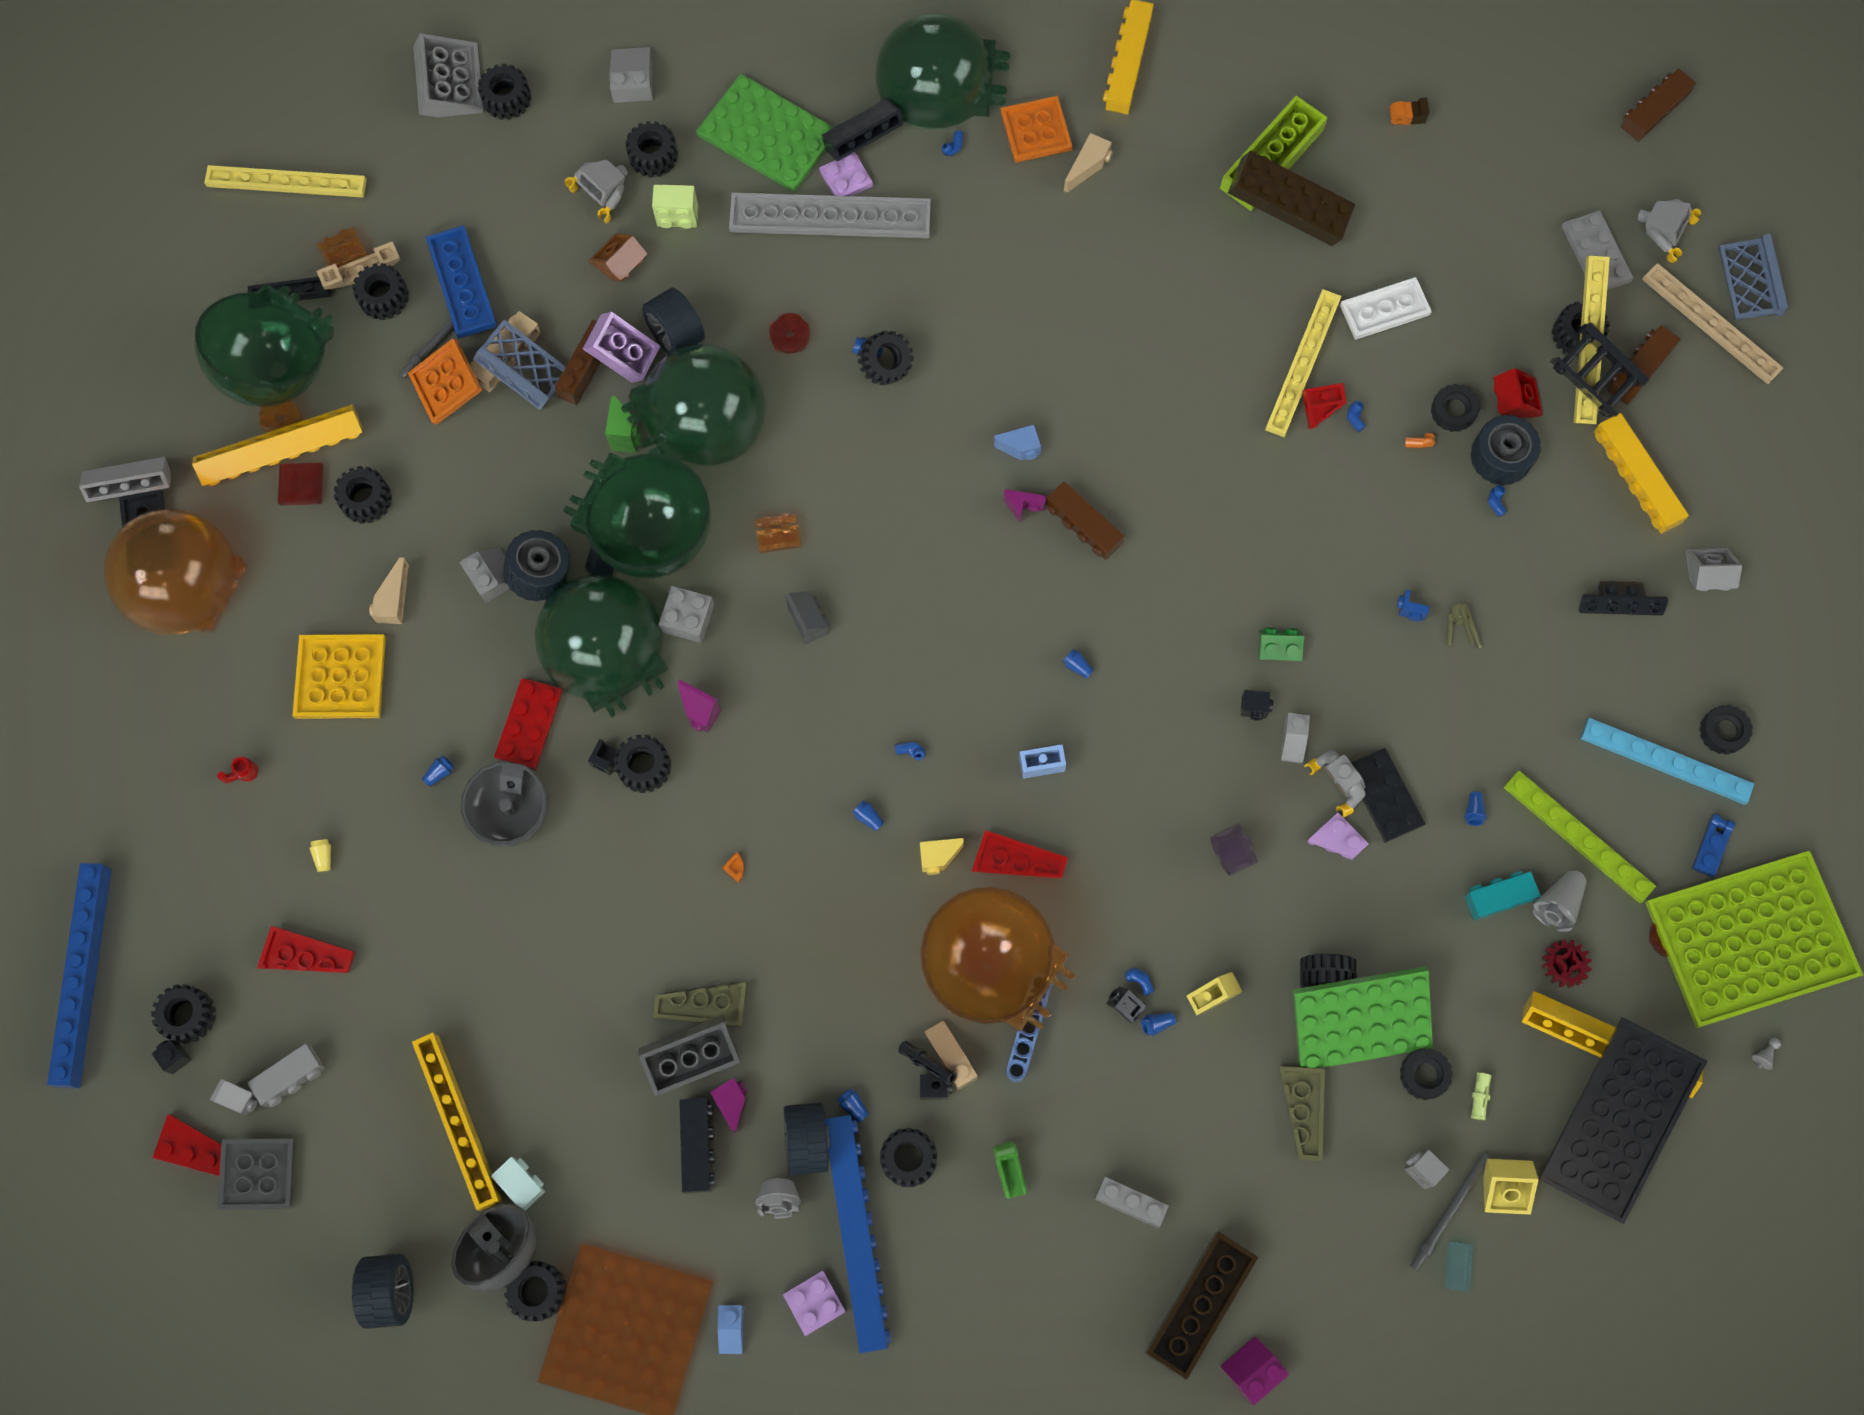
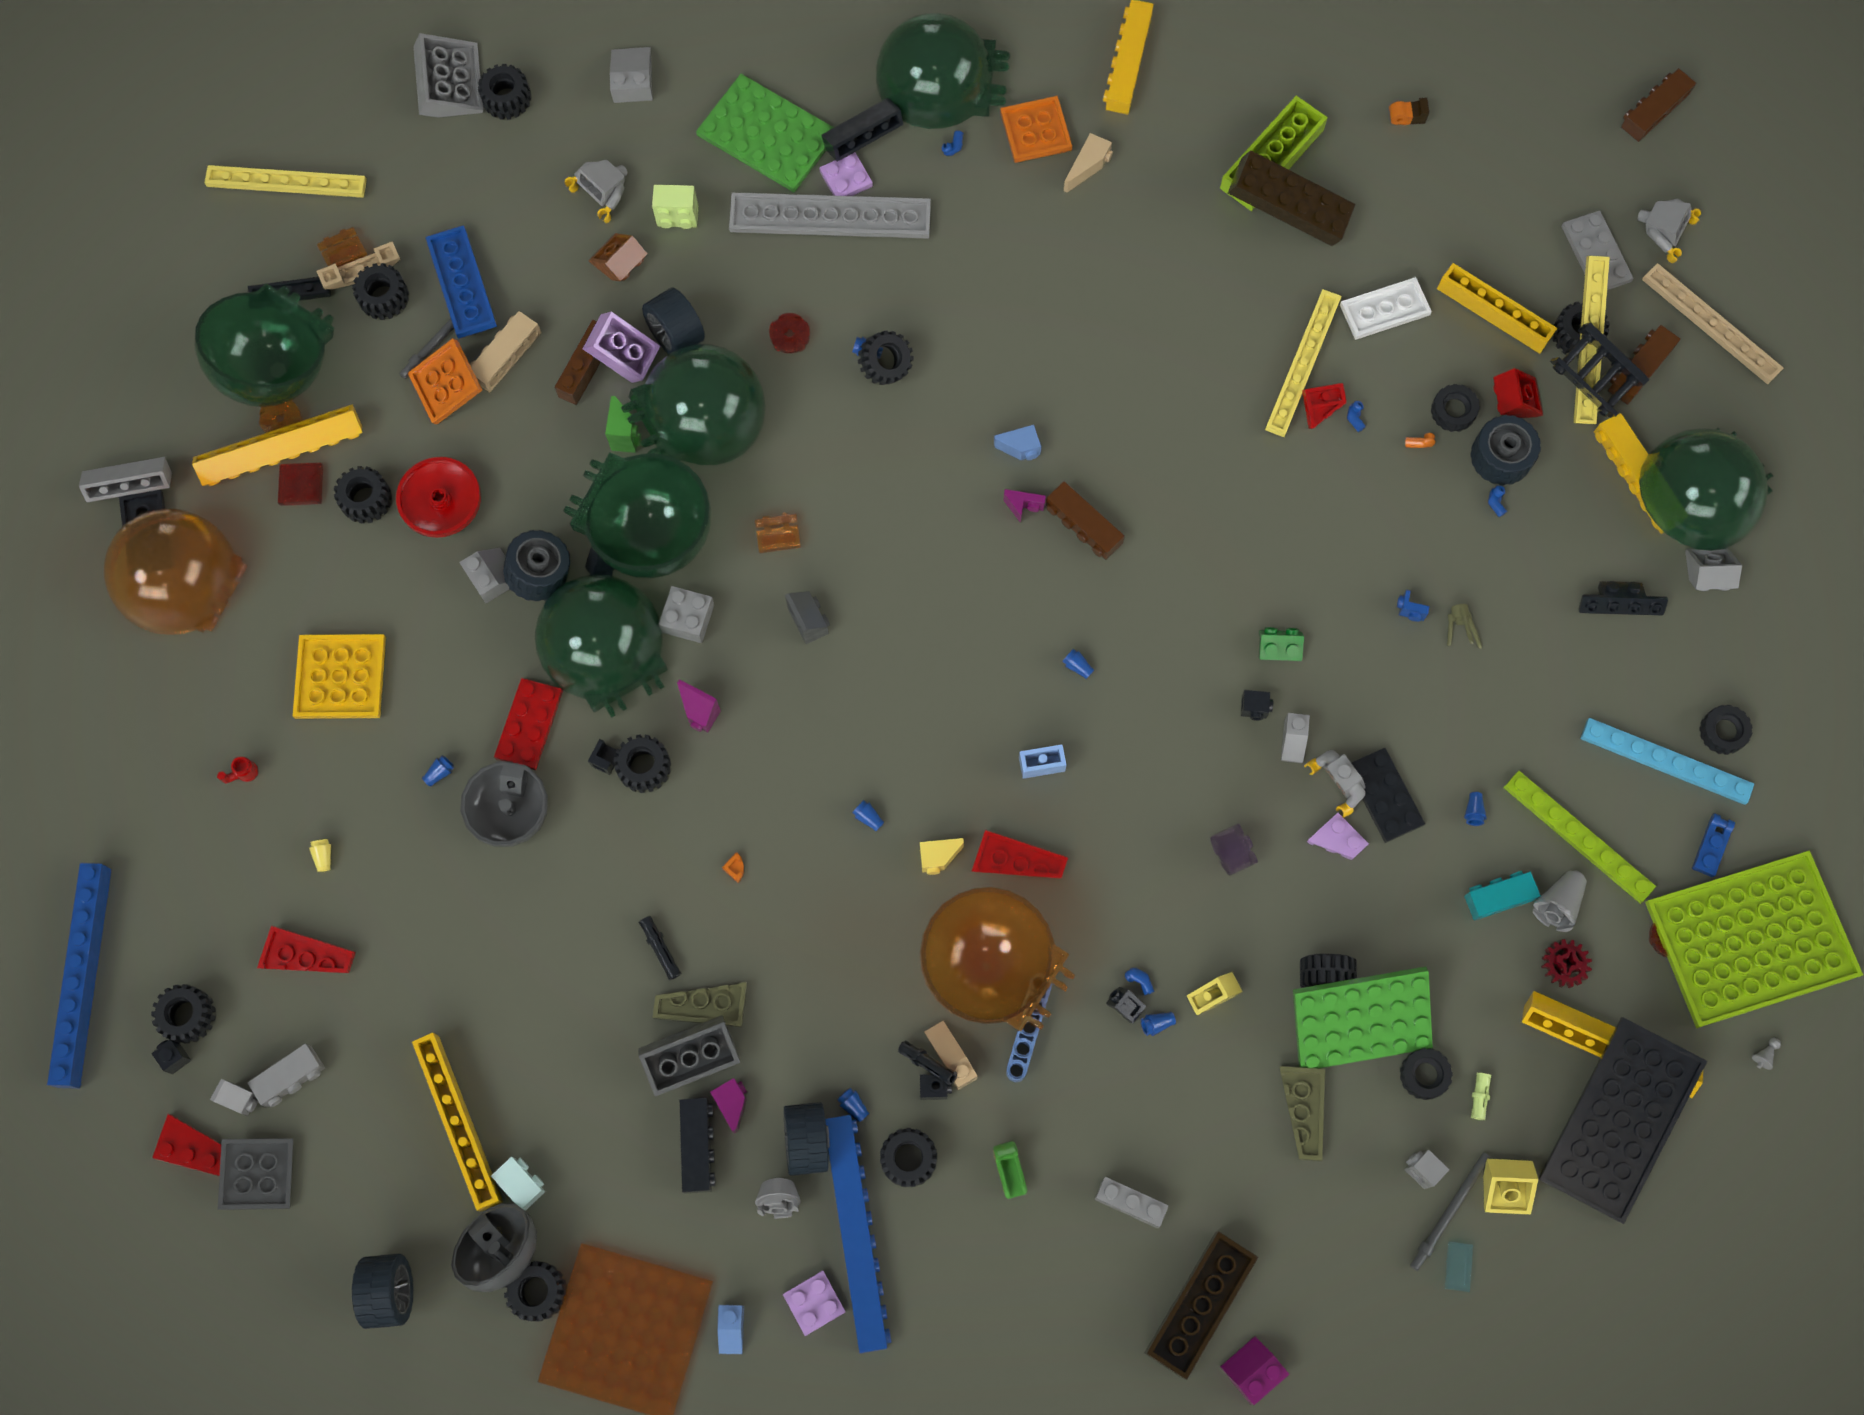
(390, 597): tan slope -> none
(438, 497): none -> red dish
(508, 374): sand blue fence -> none
(646, 136): black tyre -> none
(657, 943): none -> black pin
(912, 749): blue arm -> none
(1496, 308): none -> yellow brick
(1704, 488): none -> clear green windscreen
(1771, 279): sand blue fence -> none

